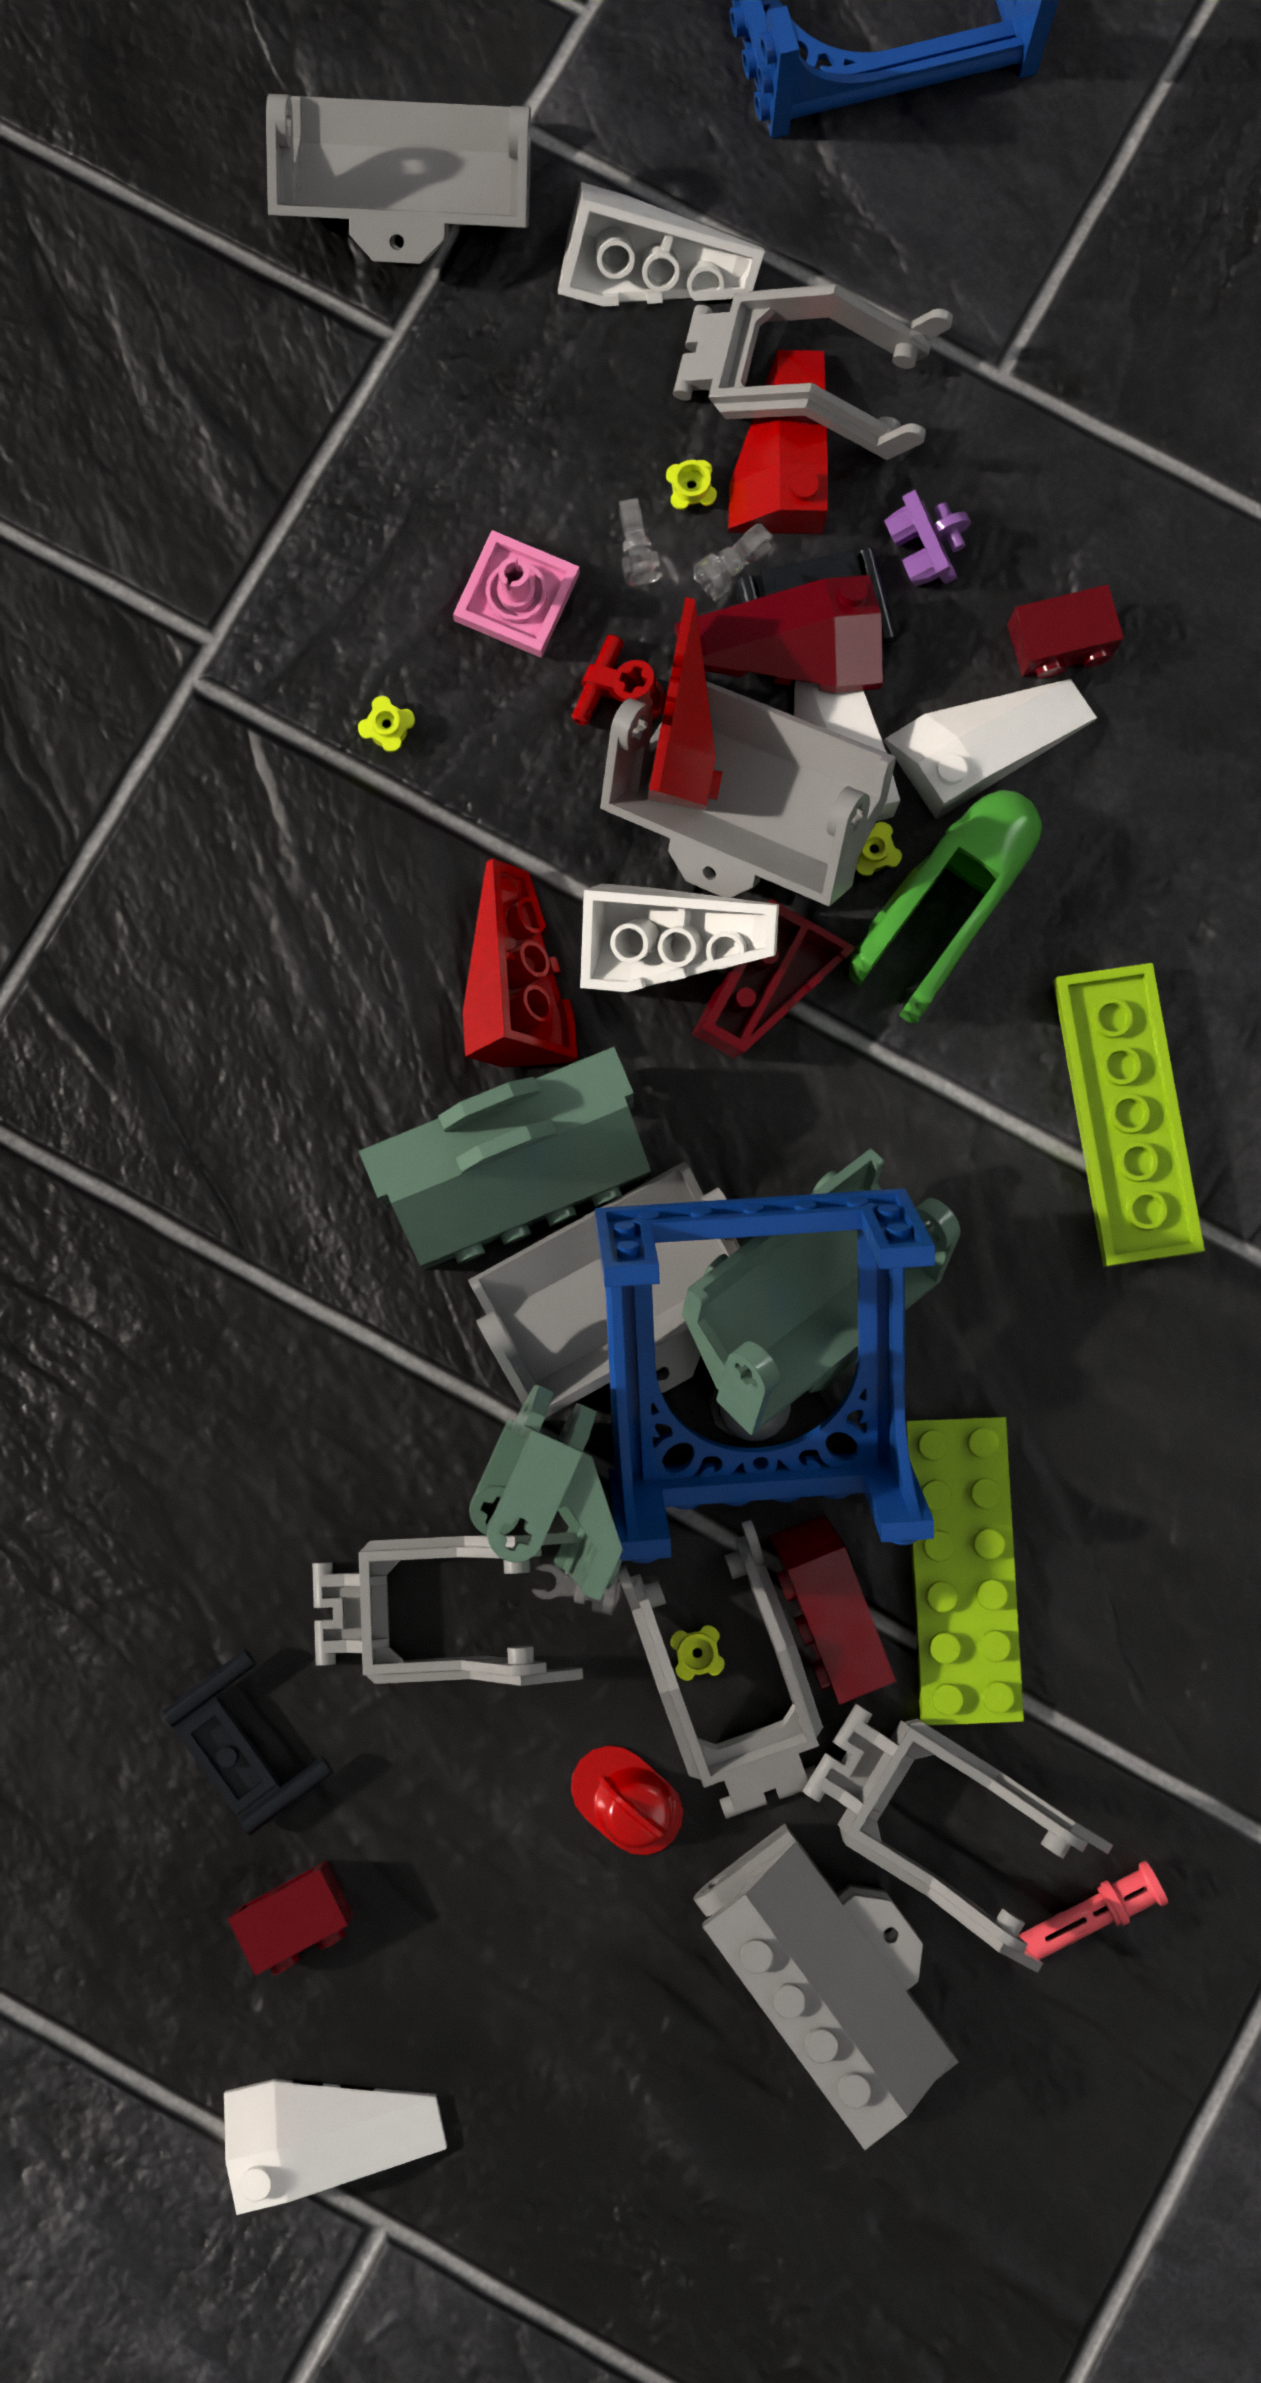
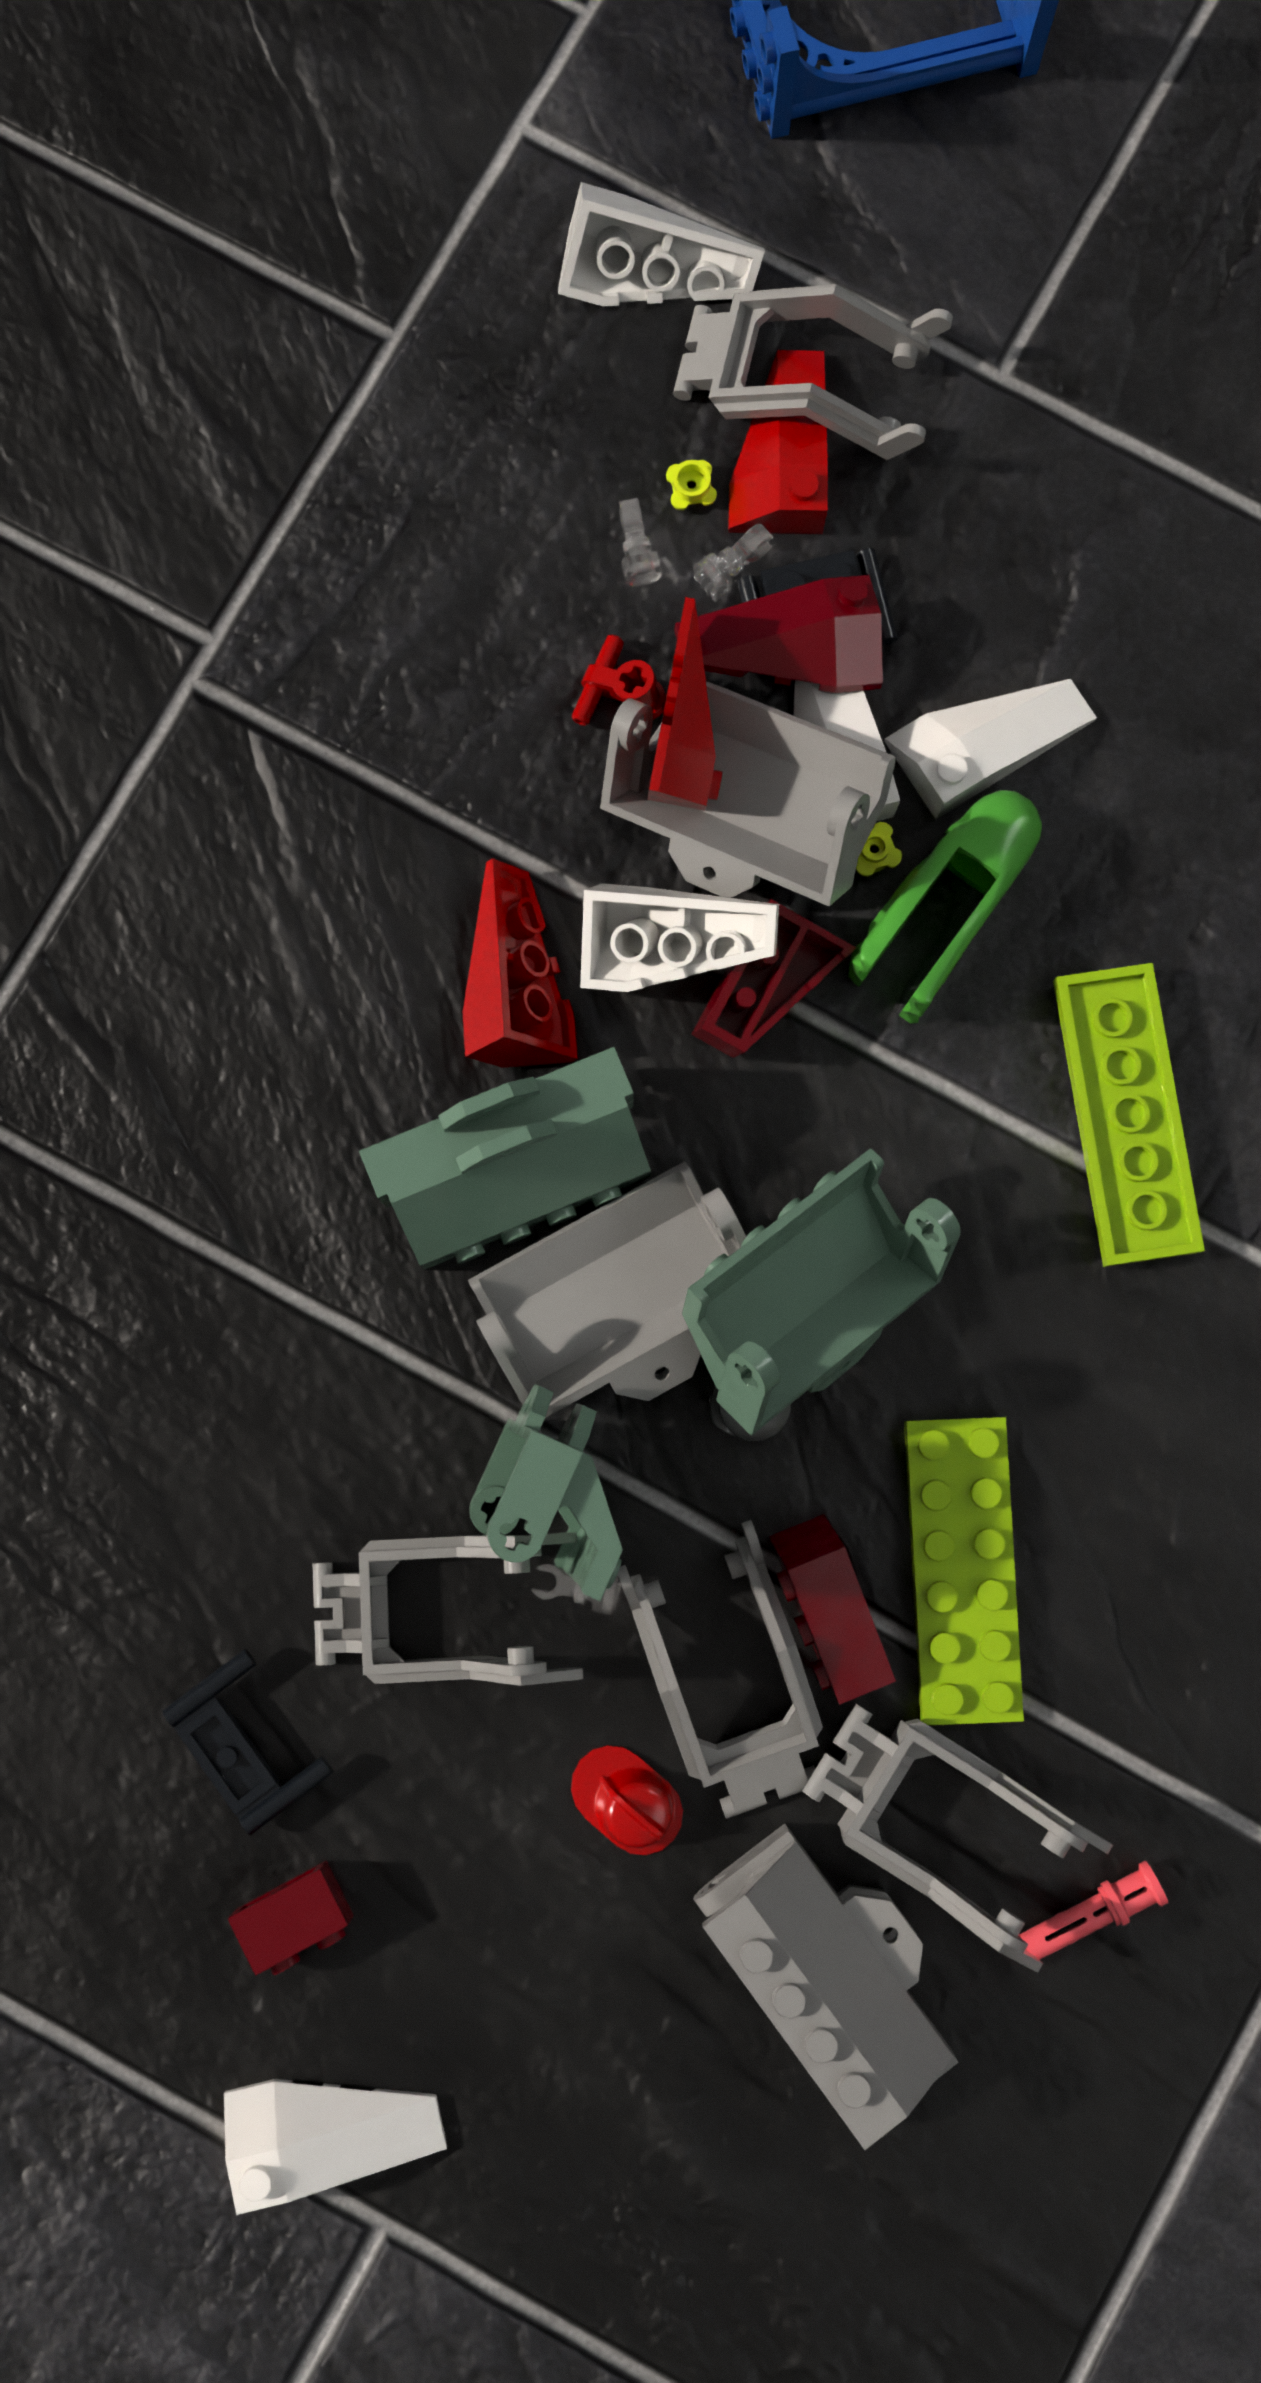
(393, 736): neon yellow plate -> none
(398, 168): light grey piece -> none
(516, 593): bright pink plate -> none
(641, 1486): blue arch -> none
(709, 1662): neon yellow plate -> none
(915, 521): medium lavender hips -> none
(1065, 632): dark red brick -> none

